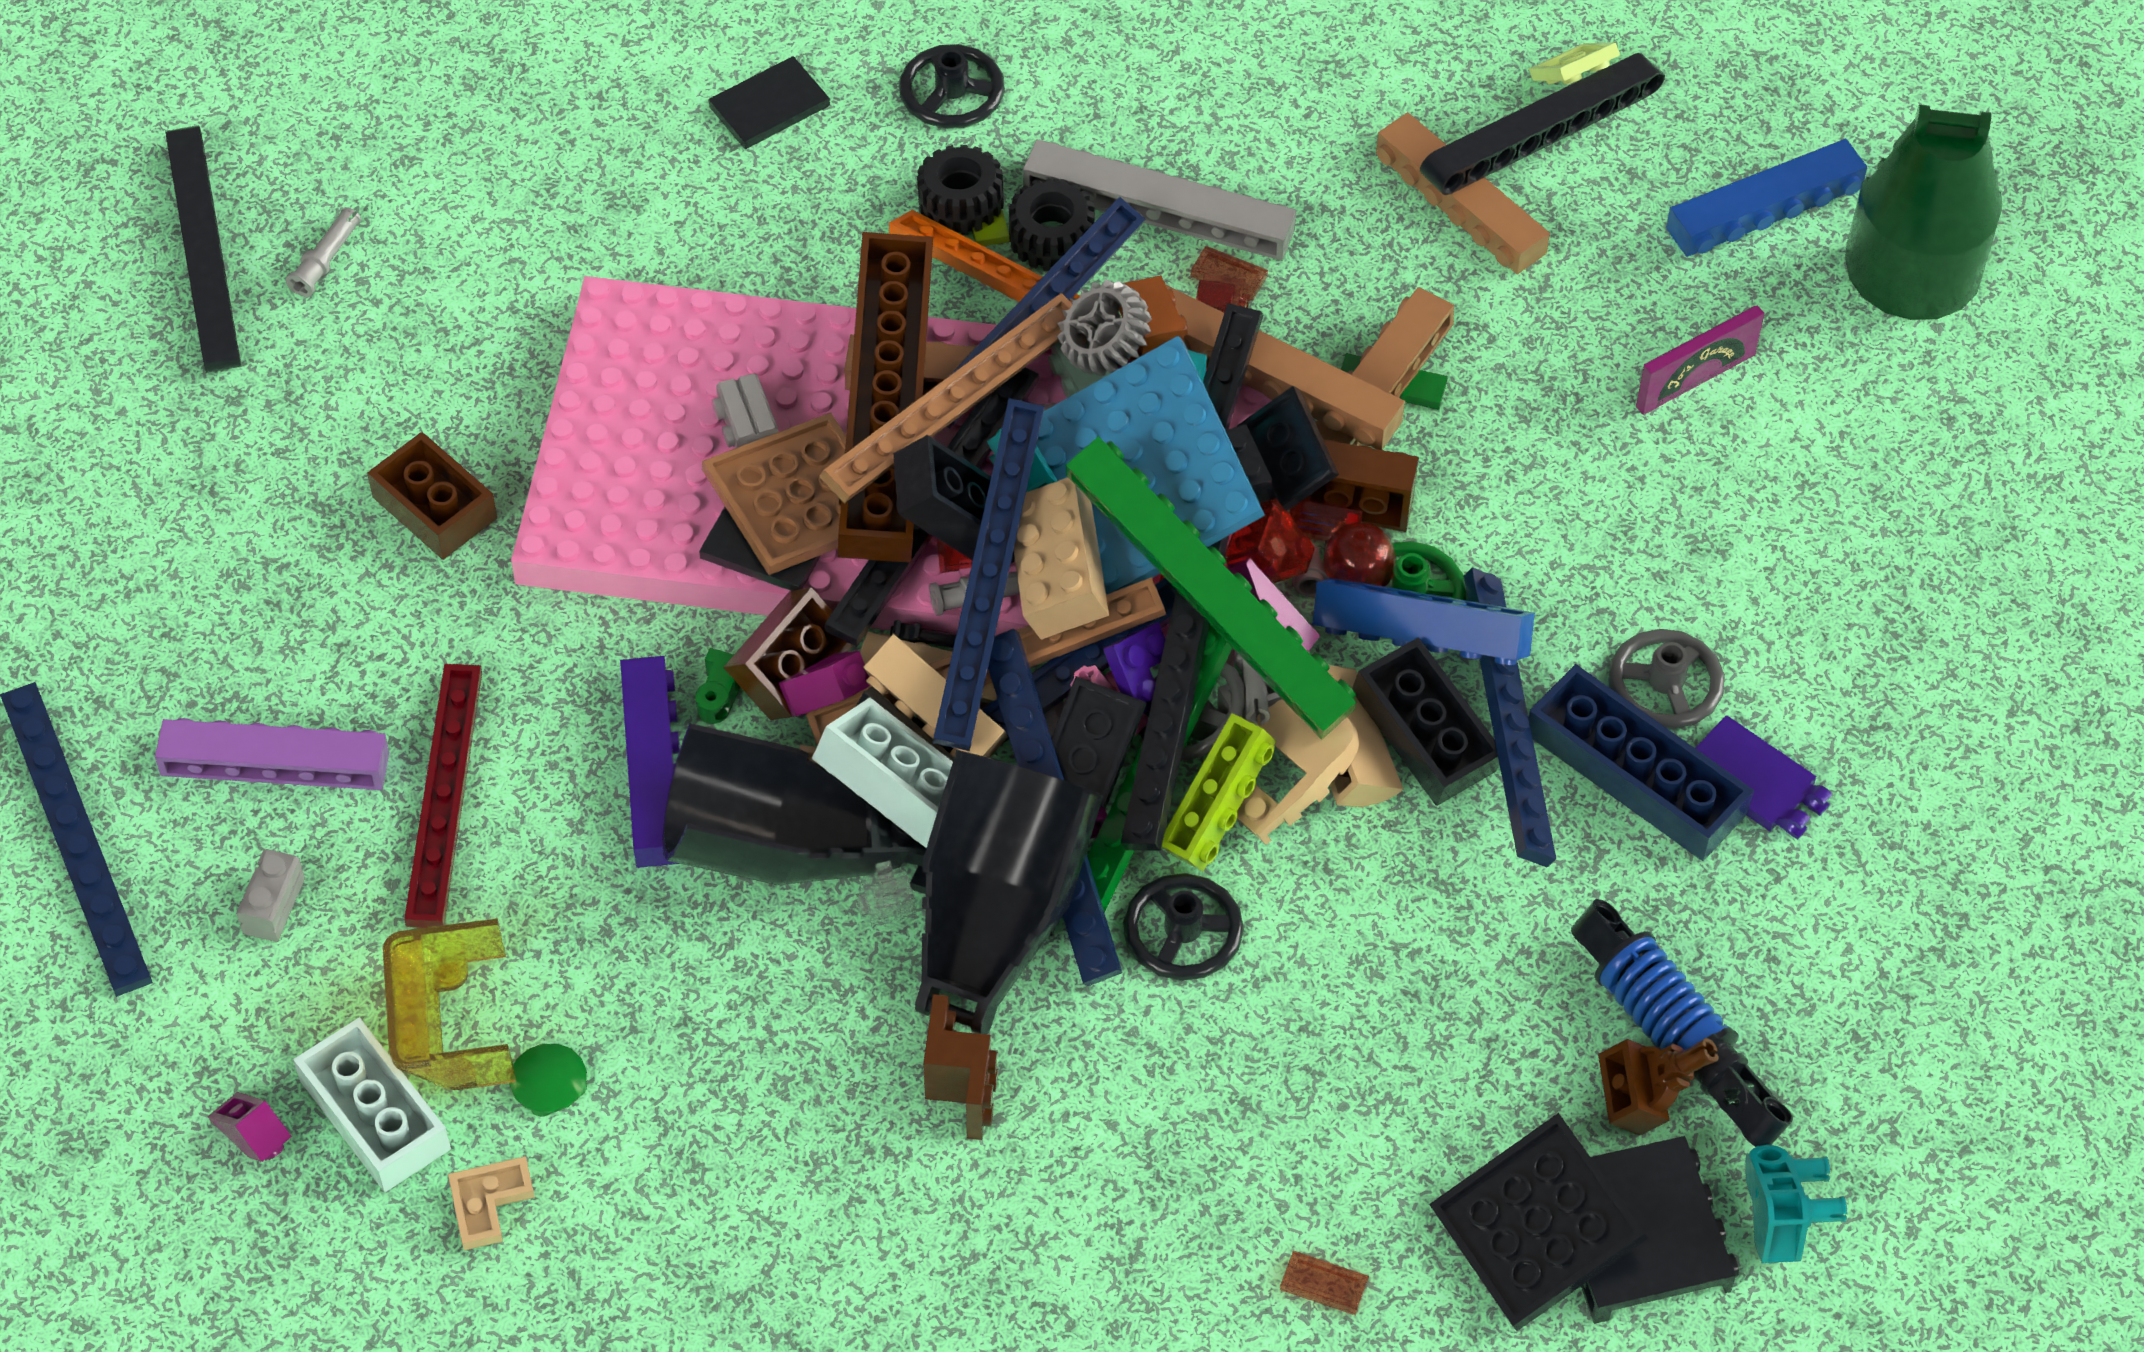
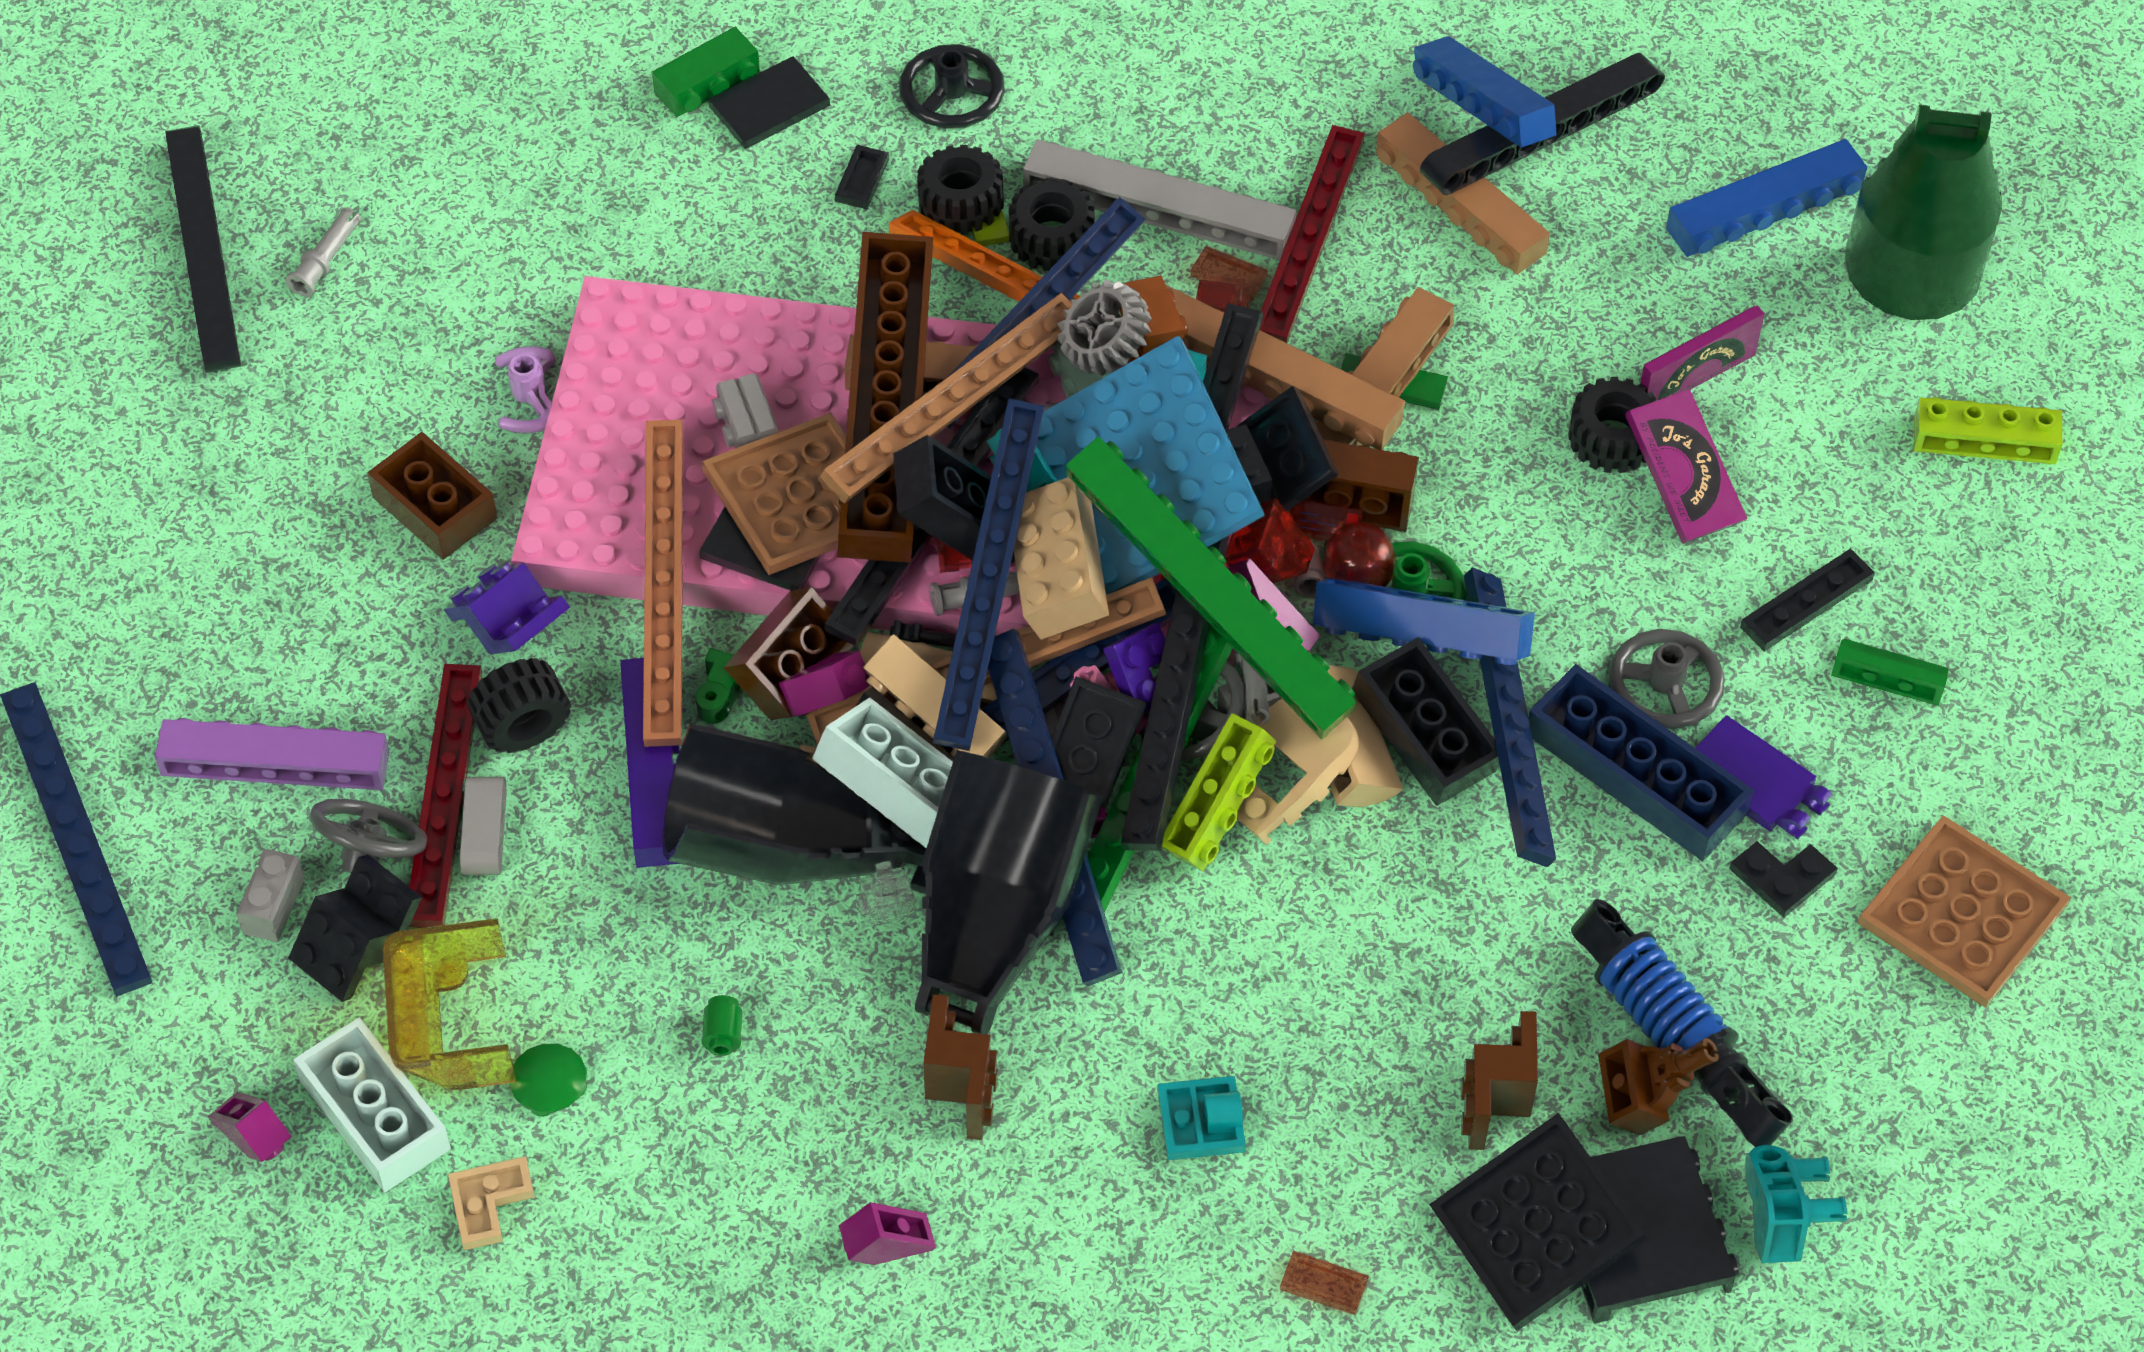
(350, 926): none -> black bracket
(366, 834): none -> dark grey piece
(483, 826): none -> light grey beam
(505, 607): none -> dark purple bracket
(519, 705): none -> black tyre
(527, 385): none -> lavender piece
(663, 584): none -> nougat plate
(705, 71): none -> green brick
(722, 1025): none -> green brick
(861, 177): none -> black tile
(885, 1234): none -> magenta slope
(1183, 925): black piece -> none
(1201, 1117): none -> teal plate
(1310, 232): none -> dark red plate
(1485, 91): none -> blue brick
(1500, 1080): none -> reddish brown bracket
(1570, 64): yellowish green plate -> none
(1598, 442): none -> black tyre
(1686, 466): none -> magenta tile
(1780, 884): none -> black plate
(1807, 599): none -> black plate
(1890, 672): none -> green panel
(1964, 911): none -> medium nougat plate
(1988, 430): none -> lime brick

